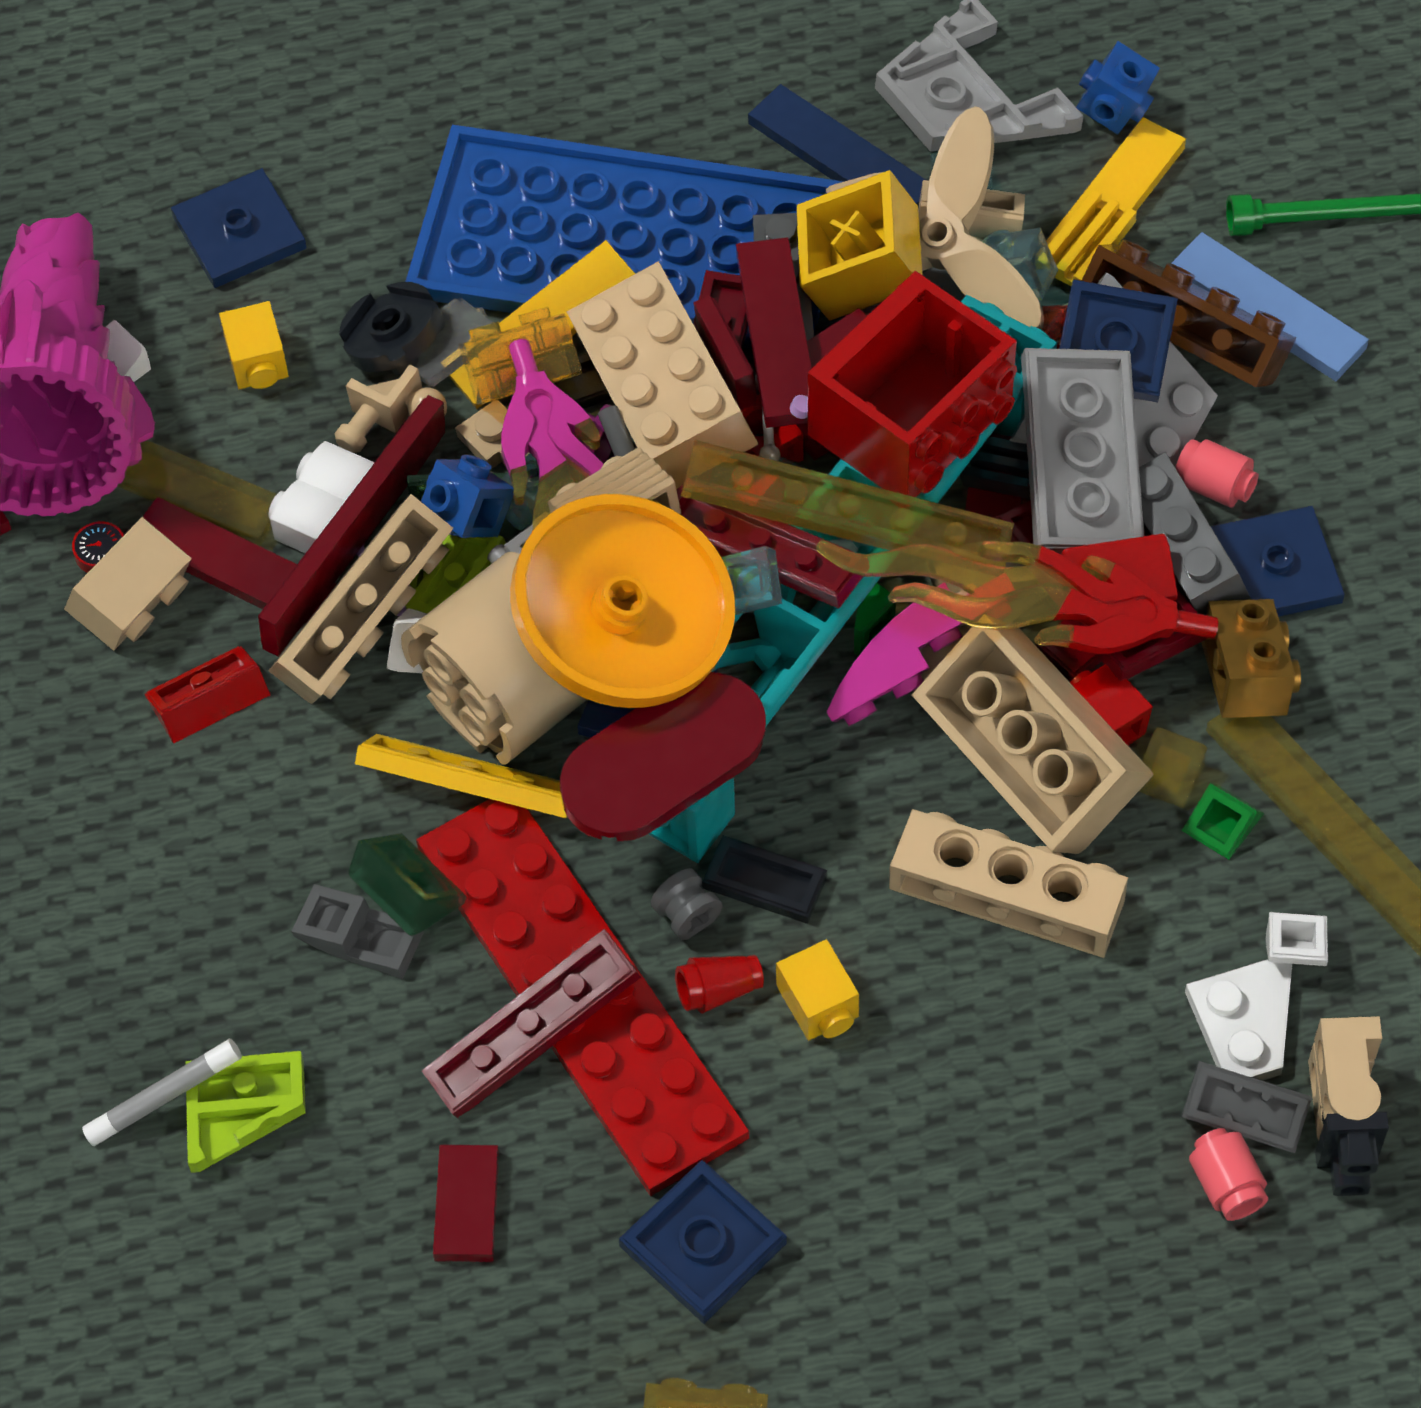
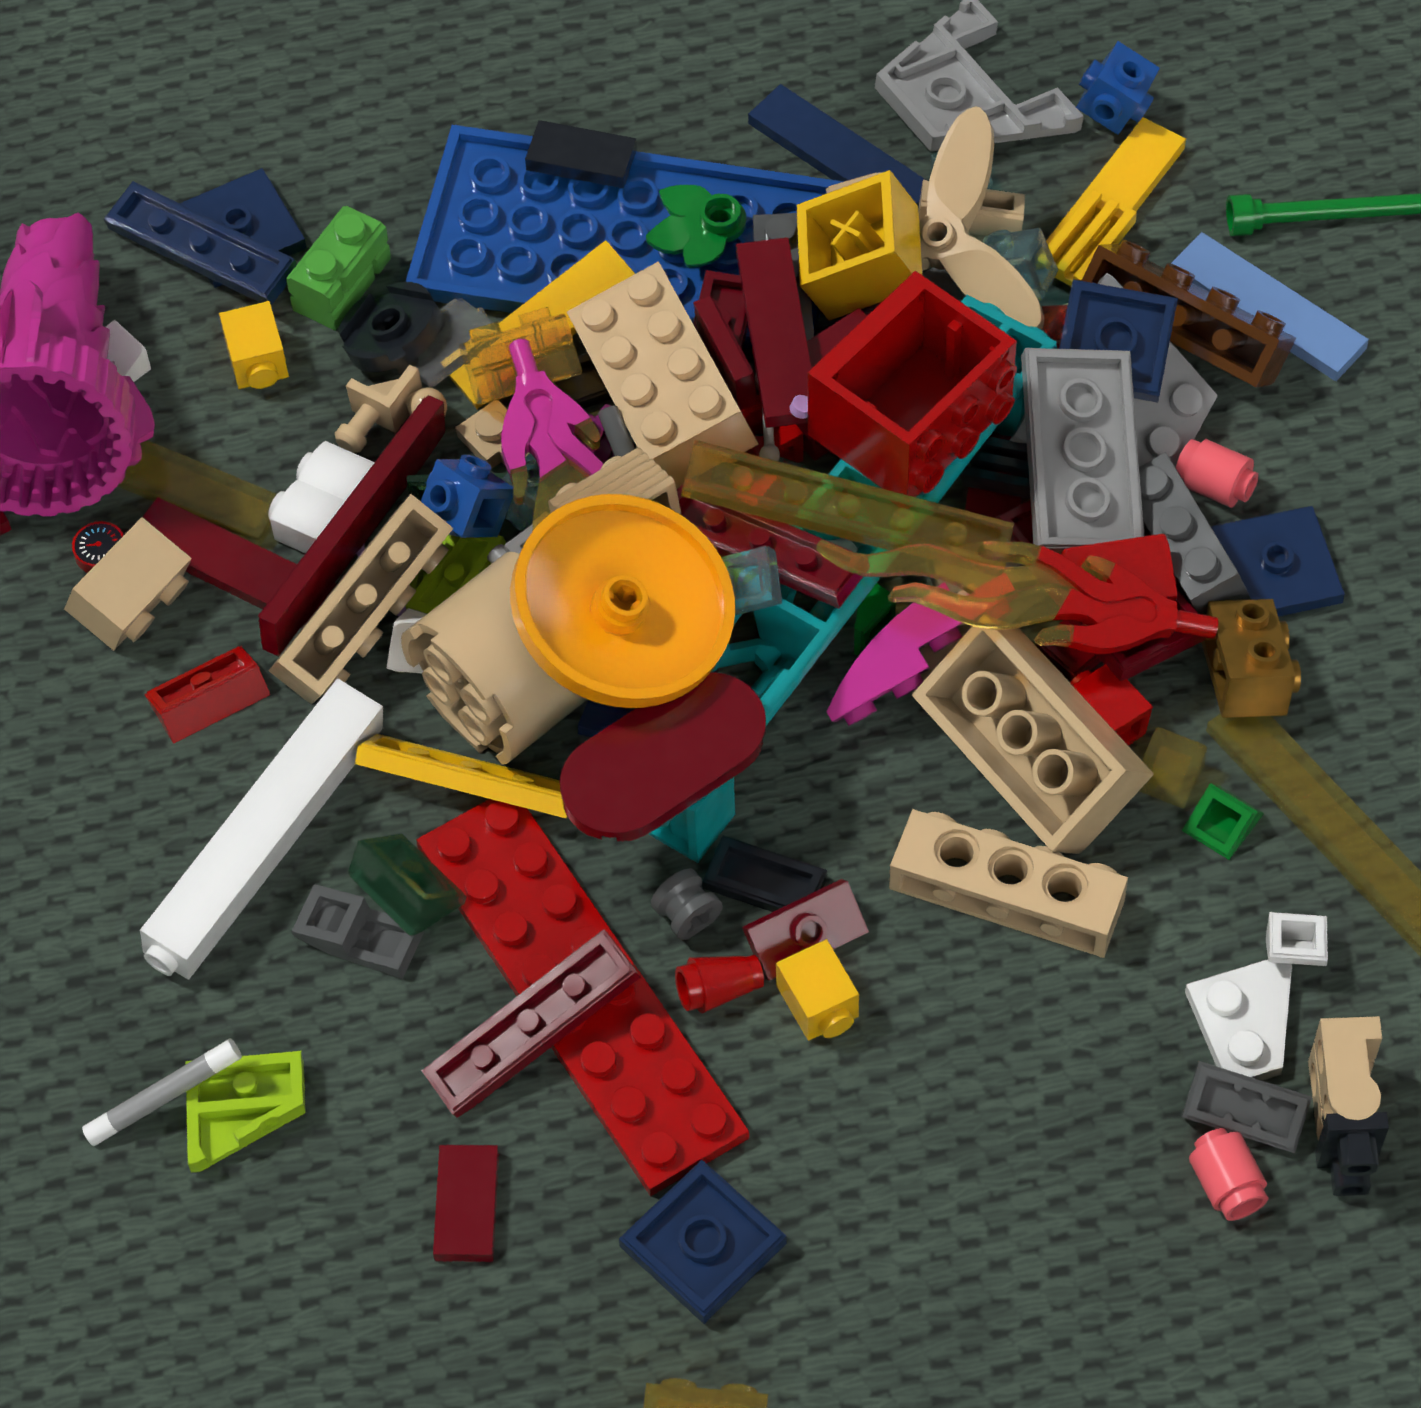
(200, 243): none -> dark blue tile
(259, 831): none -> white brick
(339, 267): none -> bright green brick
(581, 154): none -> black tile
(694, 224): none -> green plate
(822, 915): none -> plate

